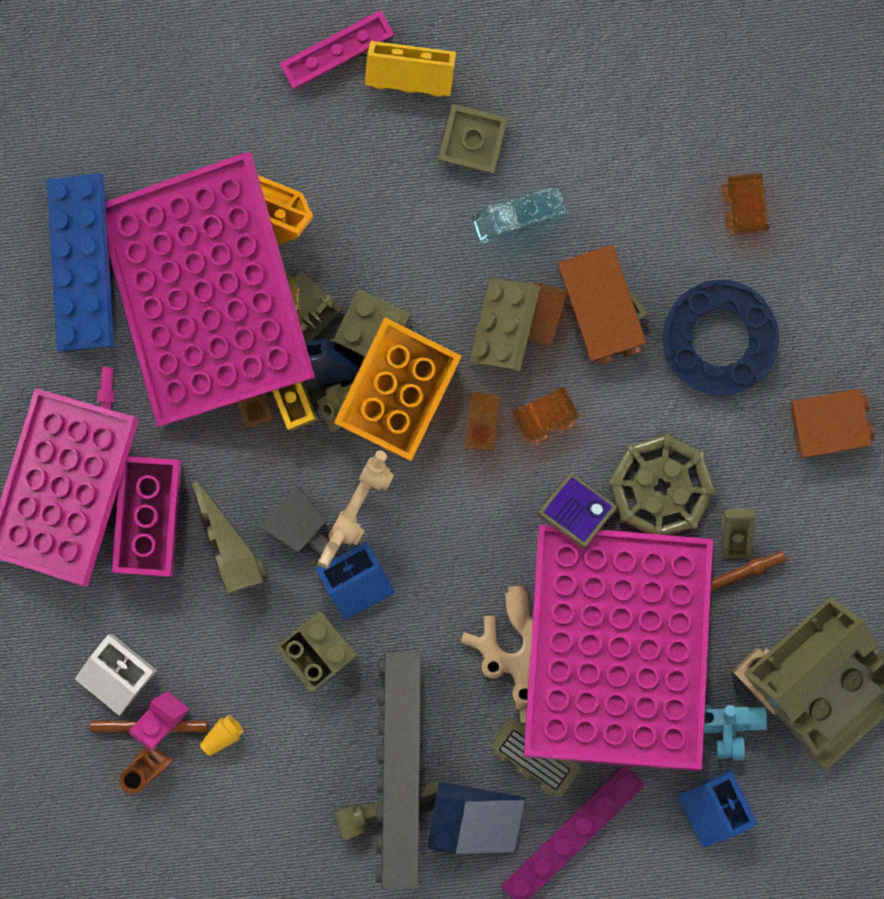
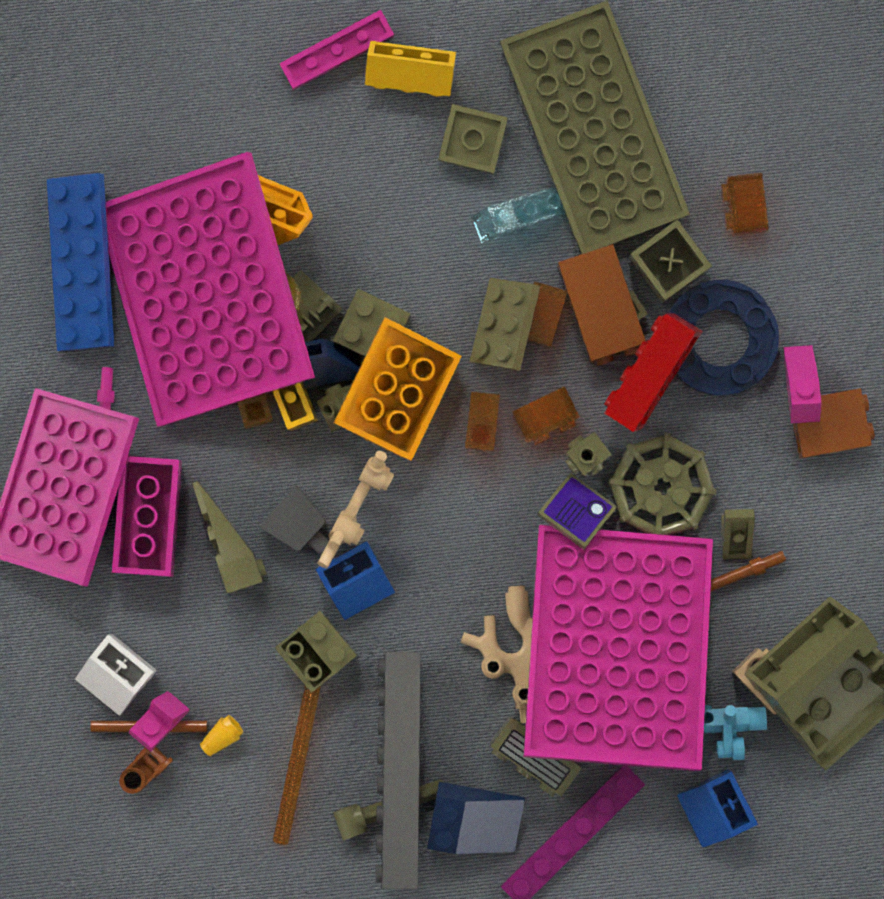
(296, 766): none -> clear orange axle
(594, 128): none -> olive plate
(596, 449): none -> olive brick
(652, 372): none -> red brick
(669, 261): none -> olive brick
(802, 384): none -> dark pink slope

